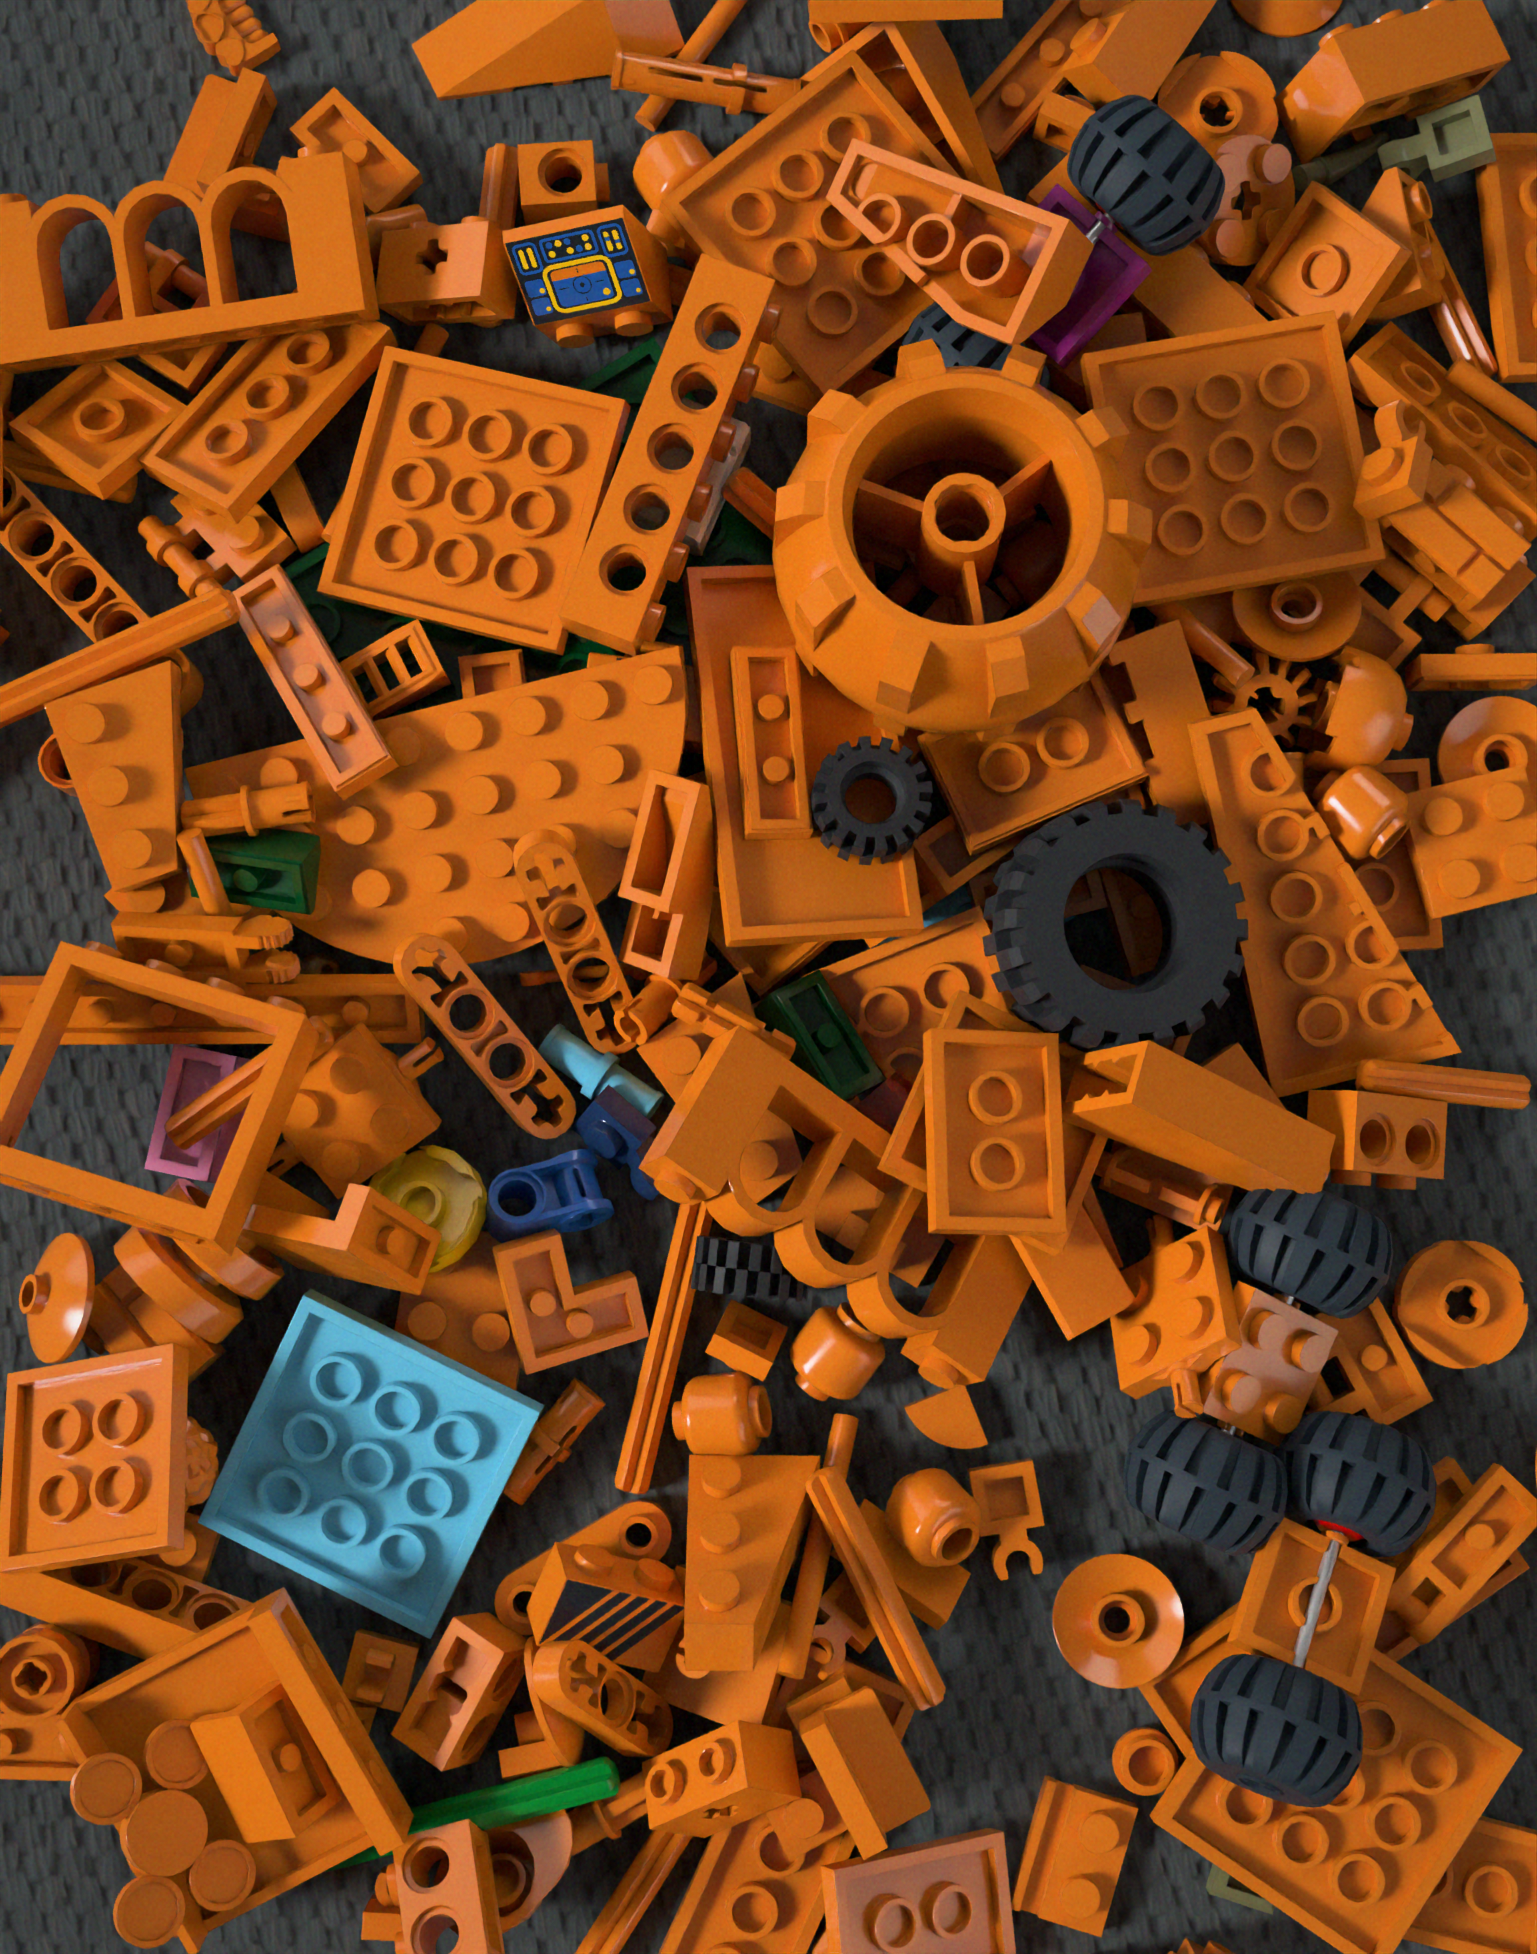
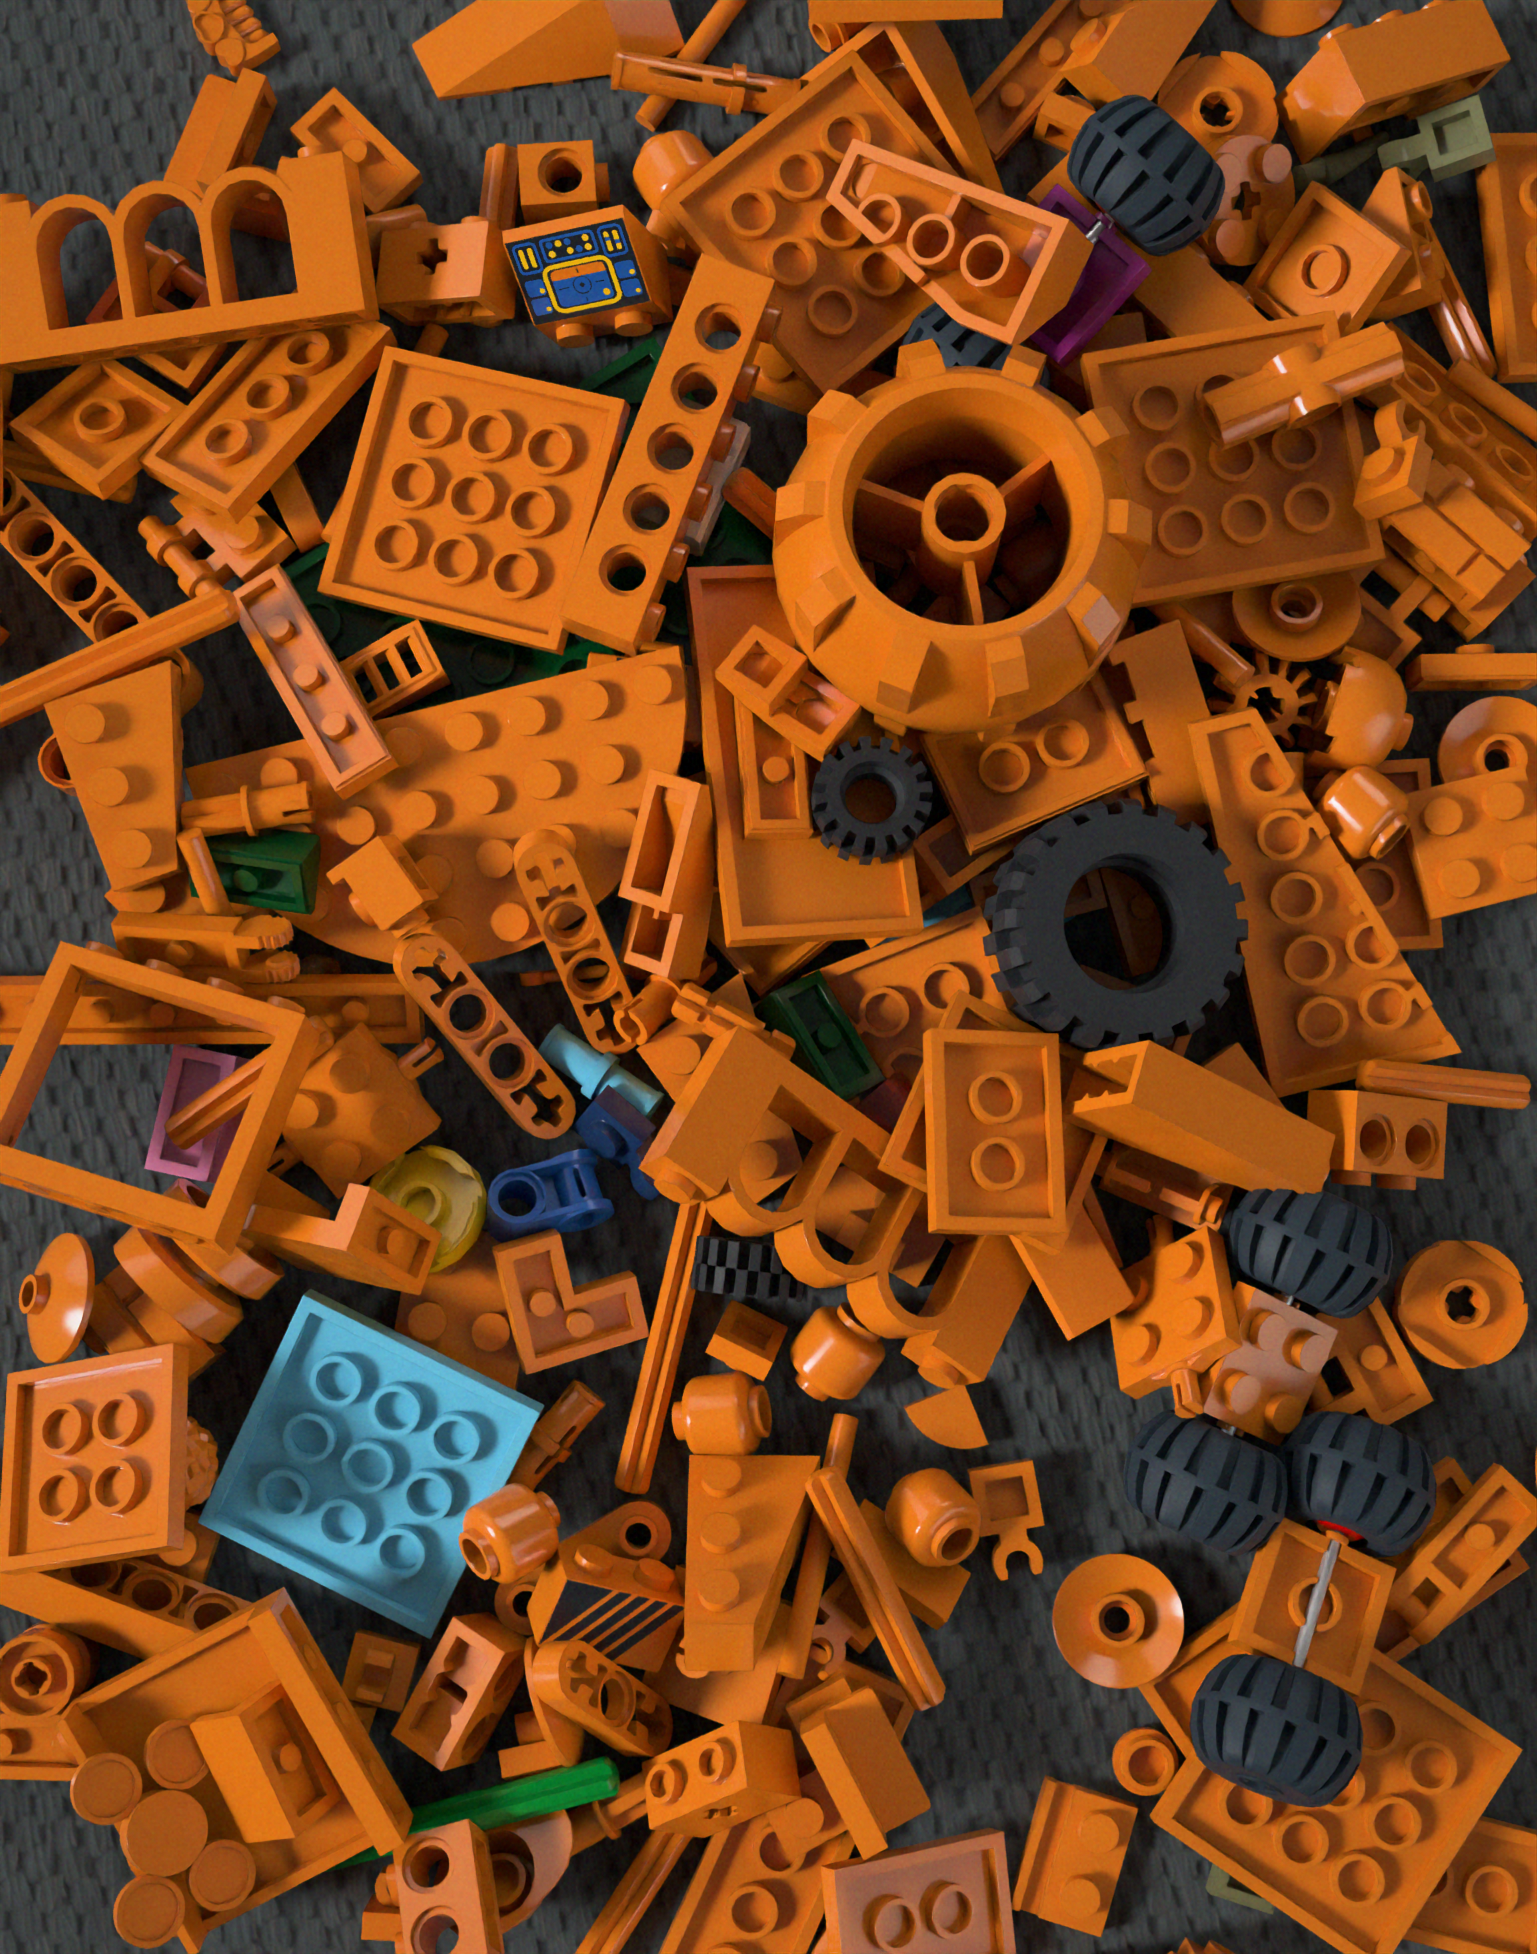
(386, 886): none -> orange brick
(491, 672): orange tile -> none
(510, 1533): none -> orange head
(787, 696): none -> orange slope
(1302, 386): none -> orange piece

